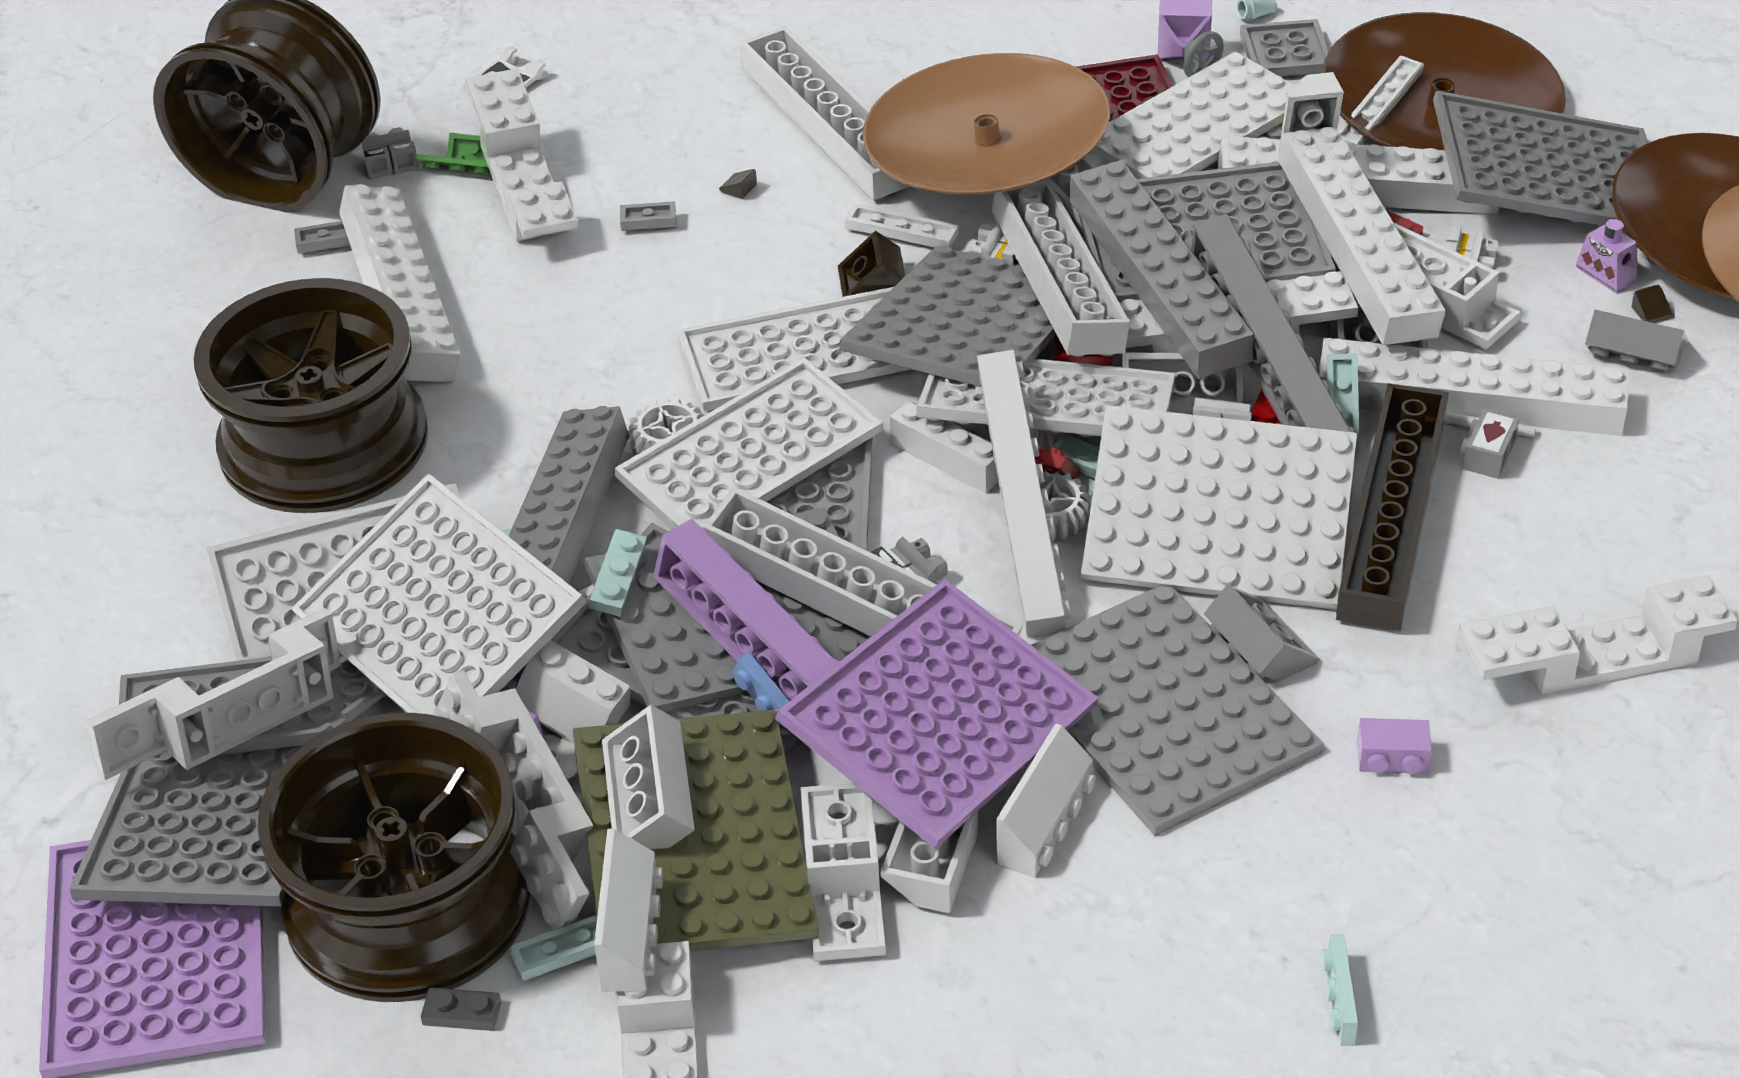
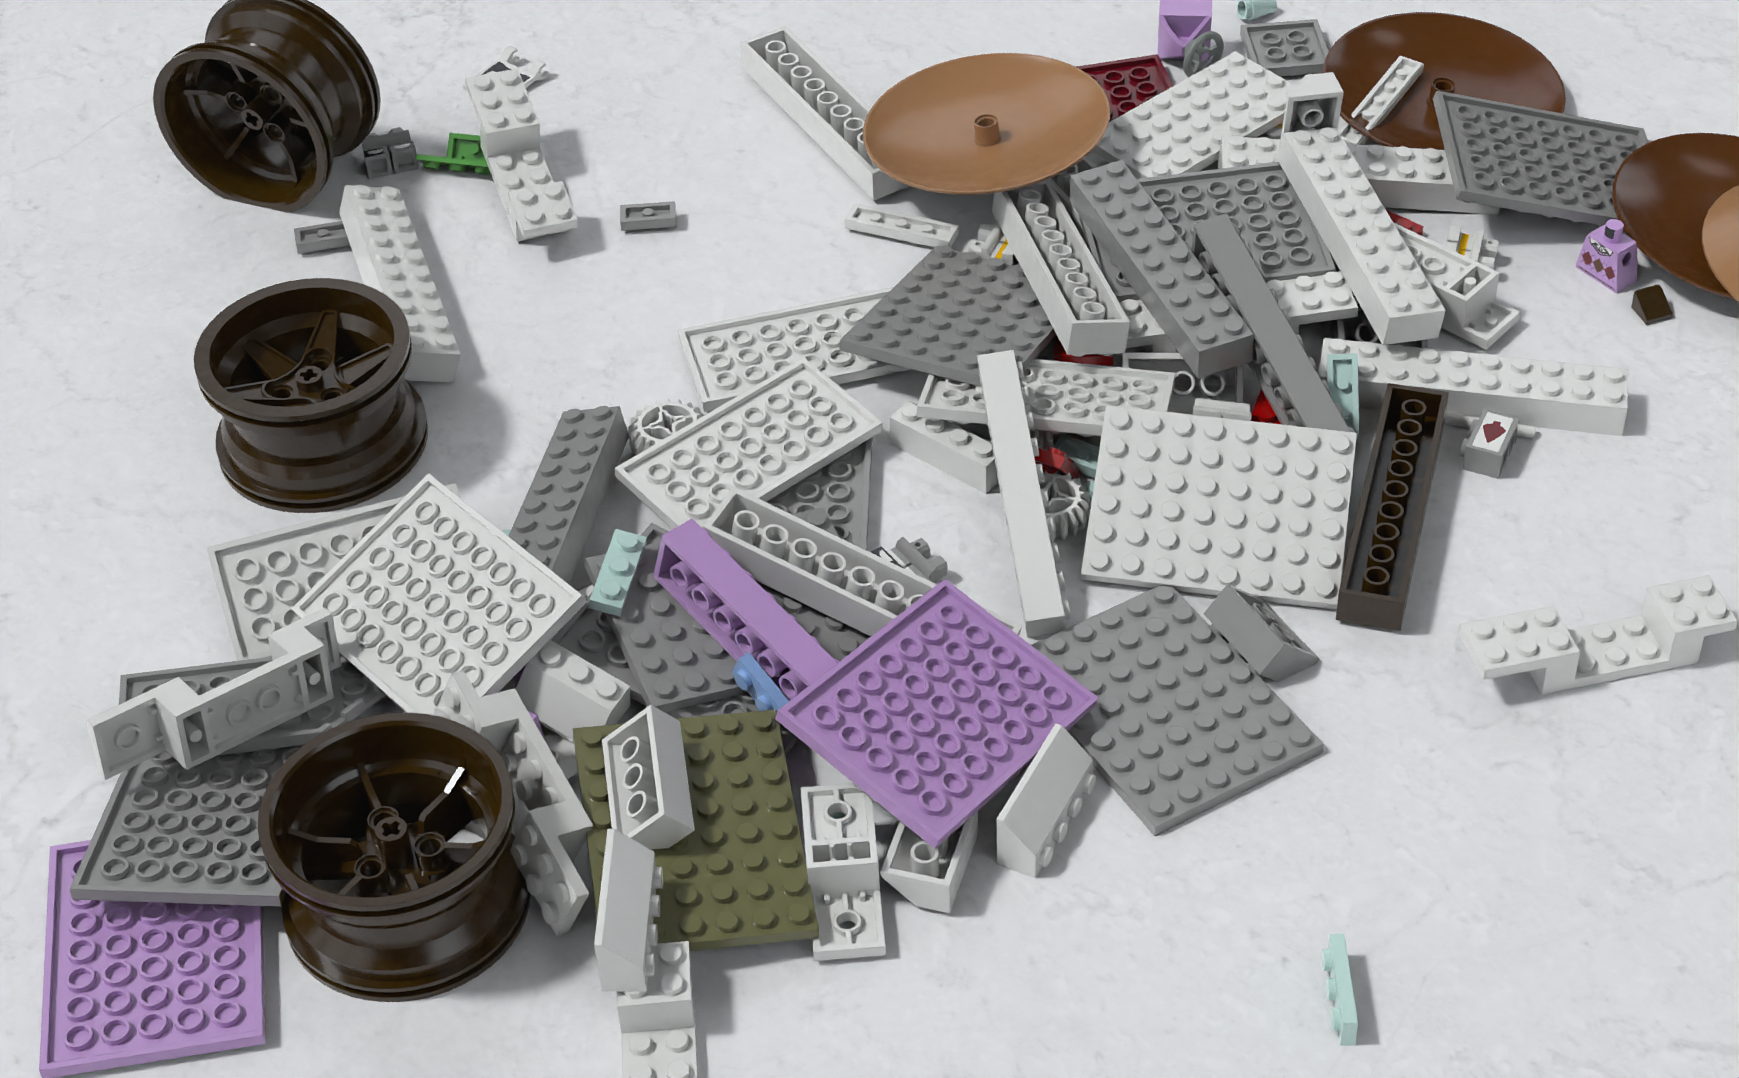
(461, 1009): dark grey plate -> none
(555, 948): light aqua plate -> none
(740, 183): dark brown slope -> none
(871, 266): dark brown slope -> none
(1394, 745): lavender brick -> none
(1635, 340): light grey slope -> none

